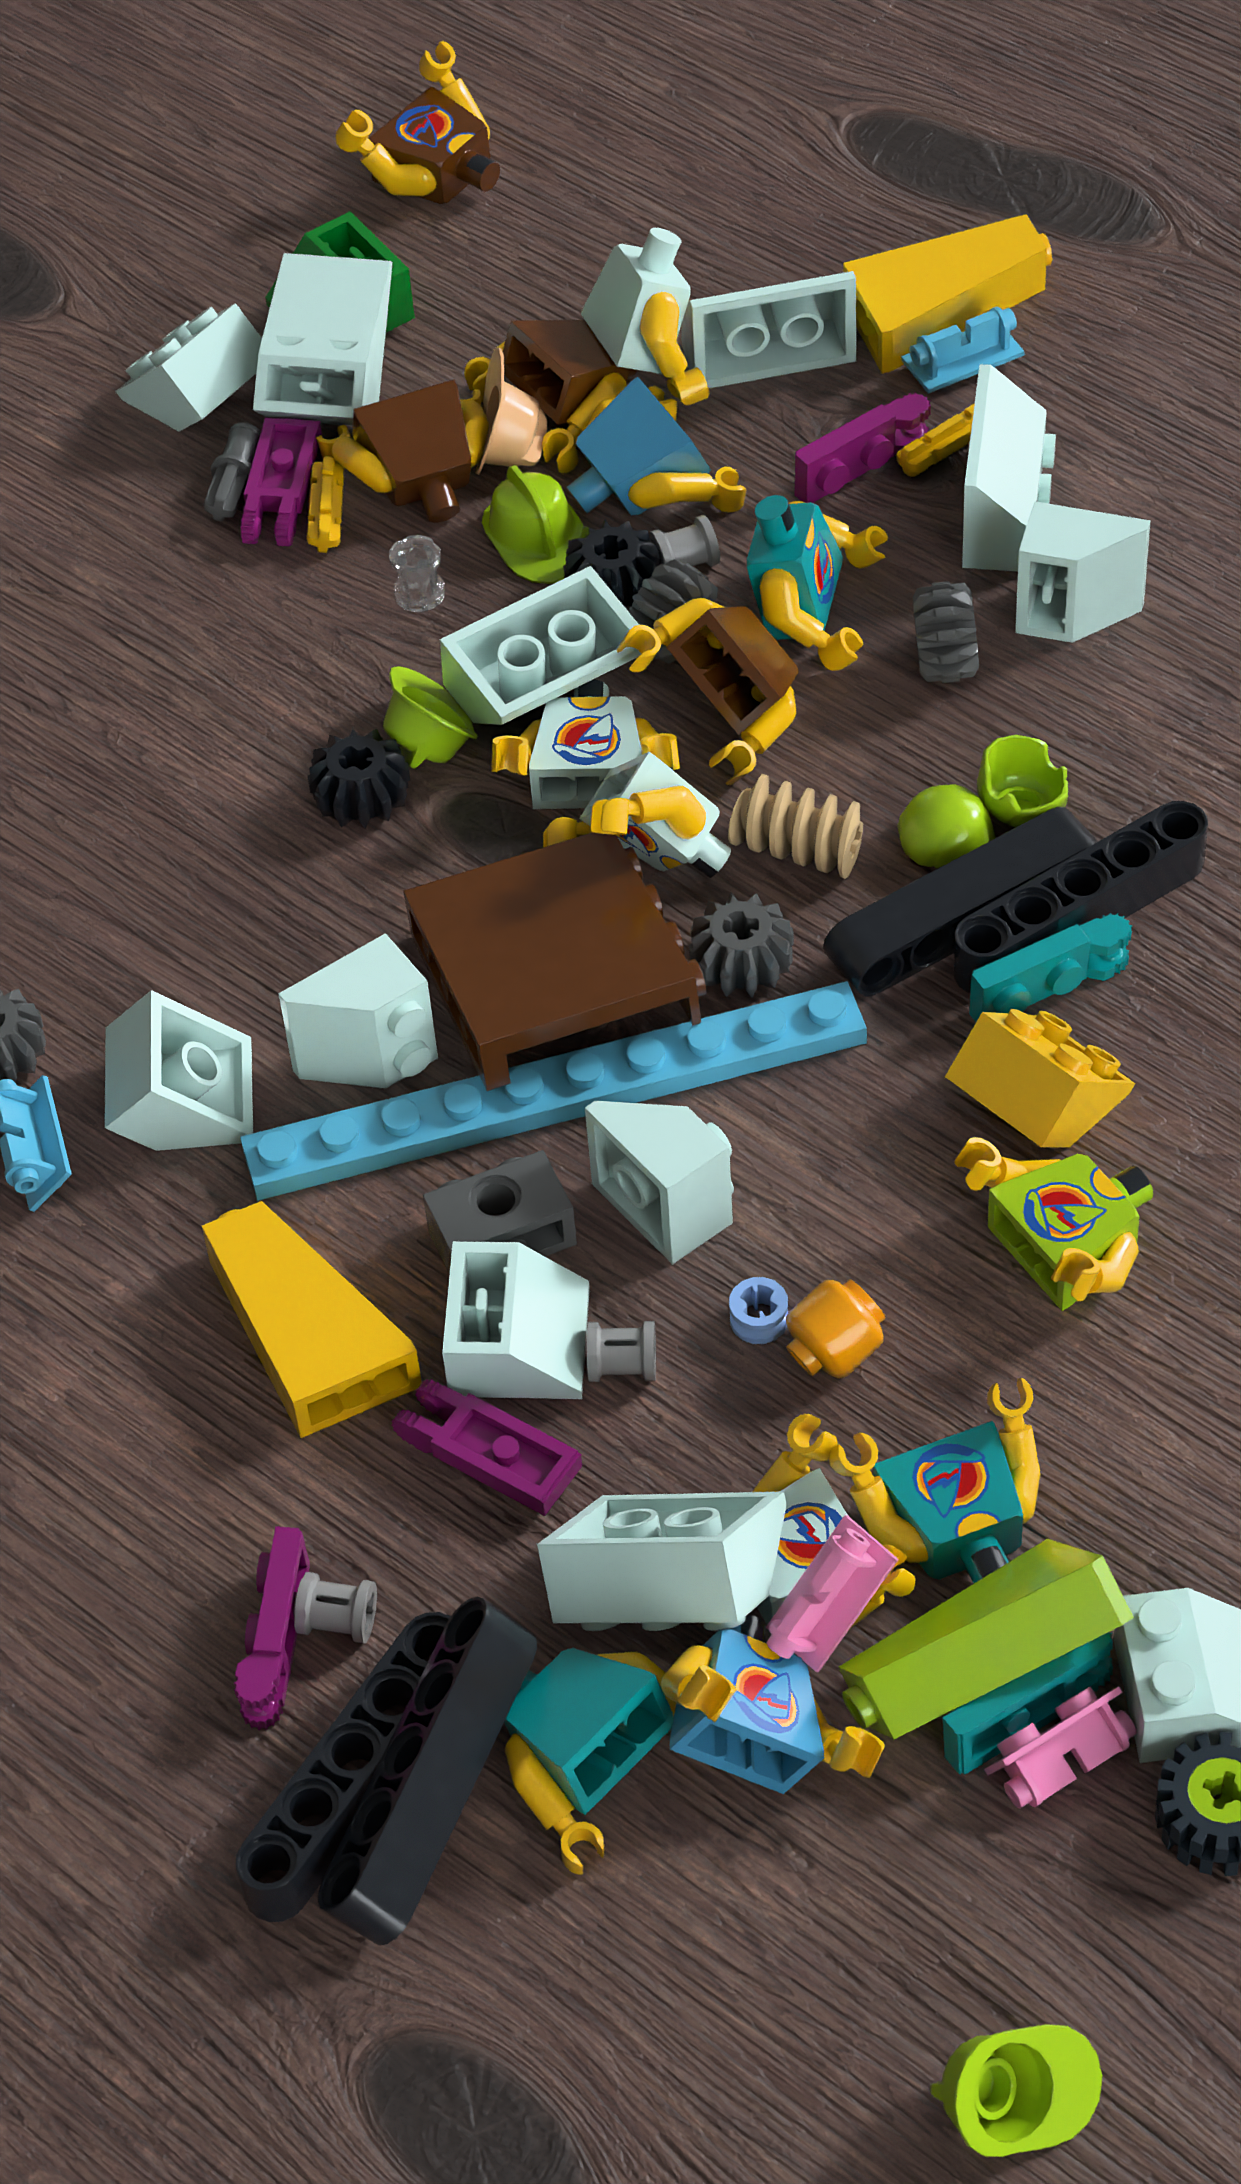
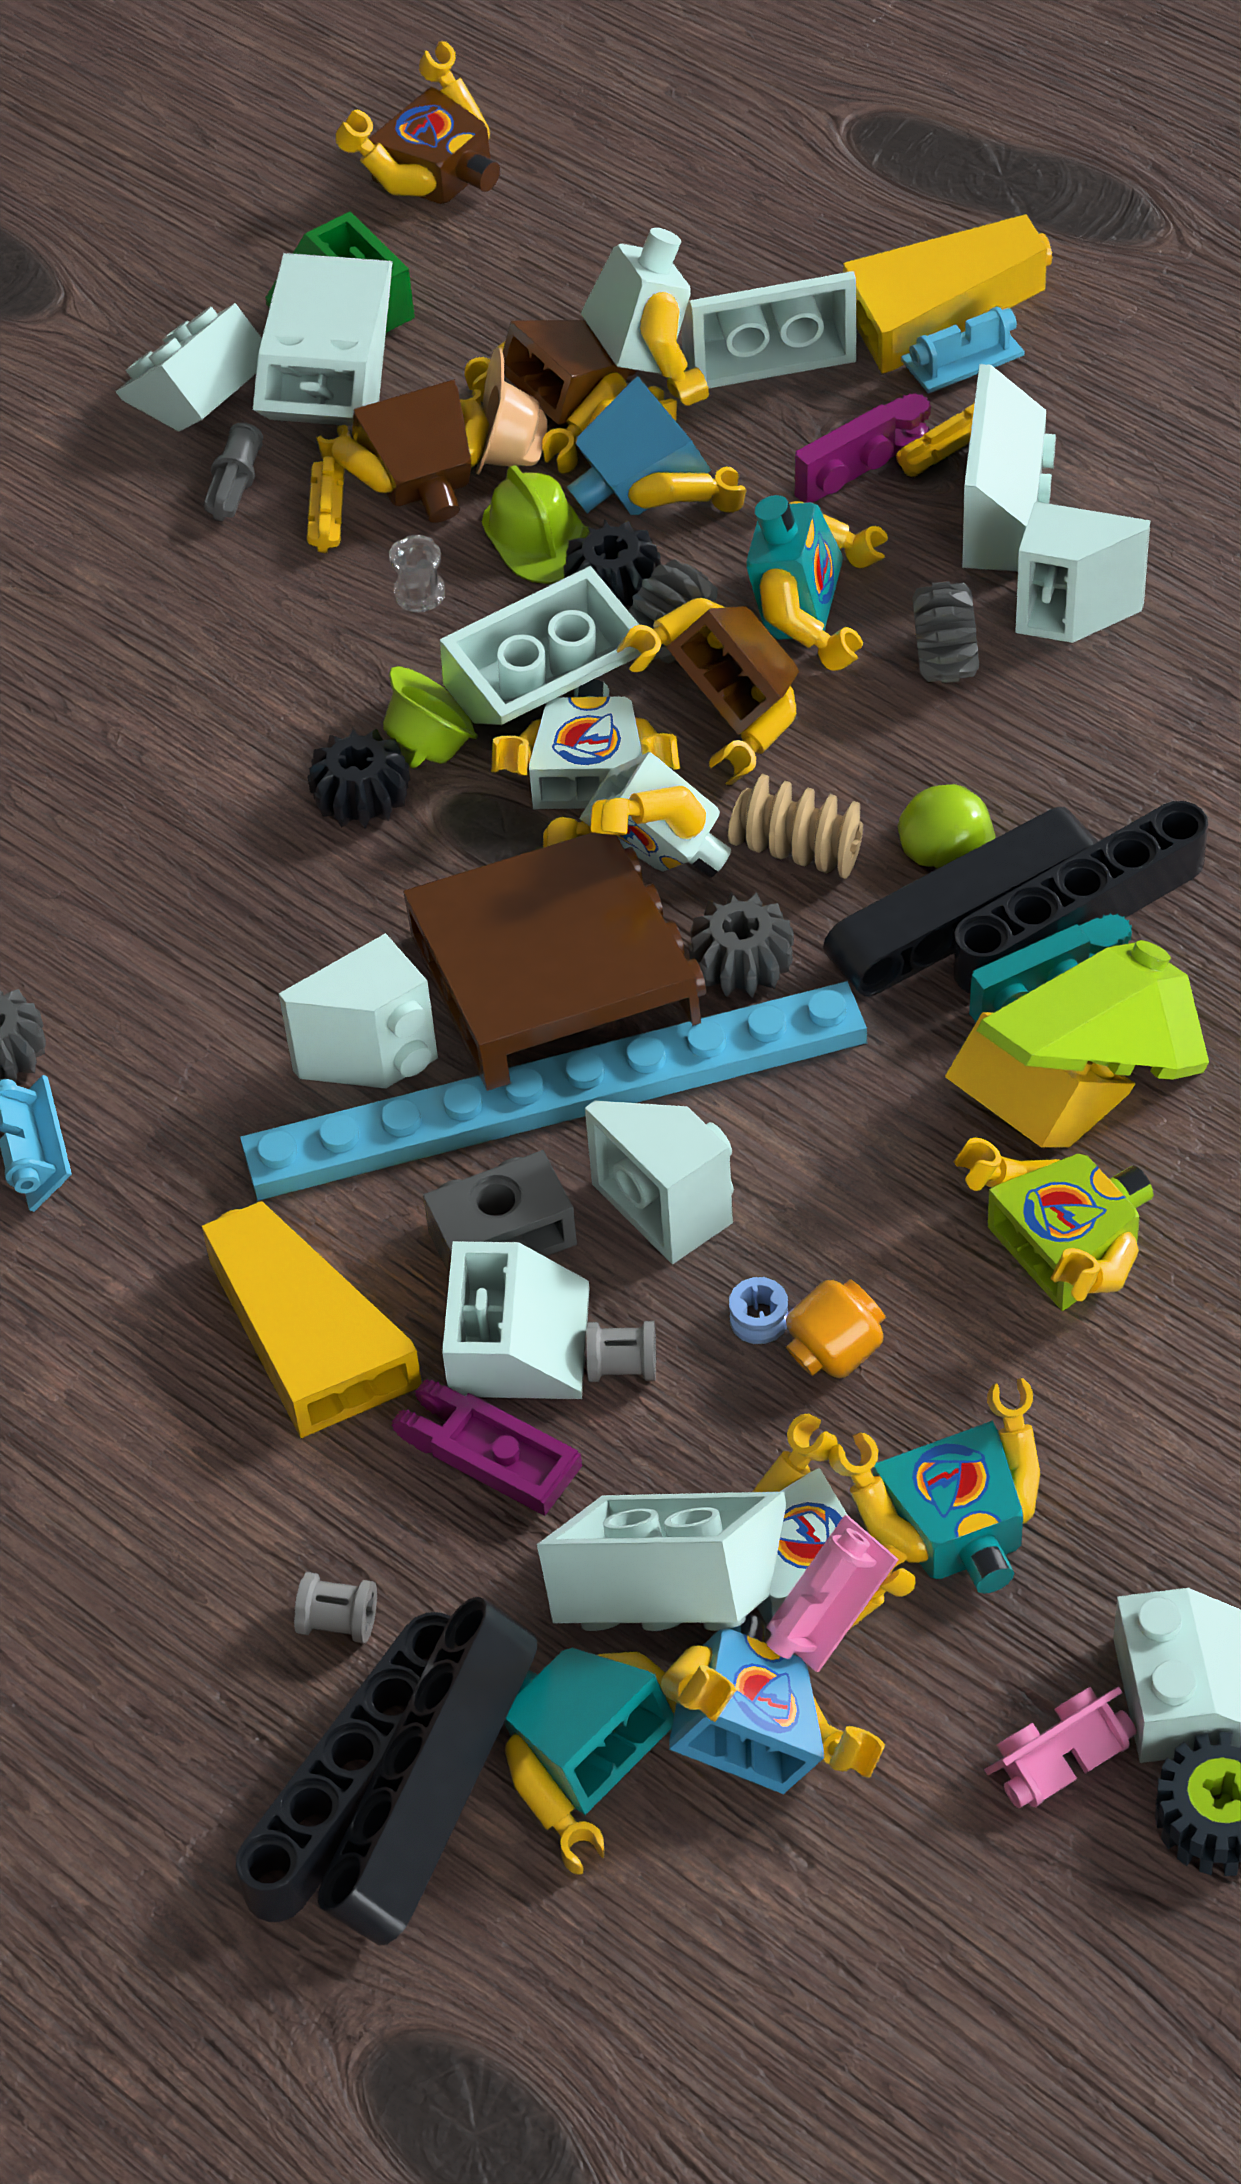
(176, 1077): light aqua slope -> none
(271, 1634): magenta hinge -> none
(280, 477): magenta hinge -> none
(689, 544): light grey bush -> none
(984, 1638): lime slope -> none
(986, 1721): teal hinge -> none
(1020, 780): lime hair -> none
(1021, 2089): lime piece -> none
(1111, 1010): none -> lime wedge

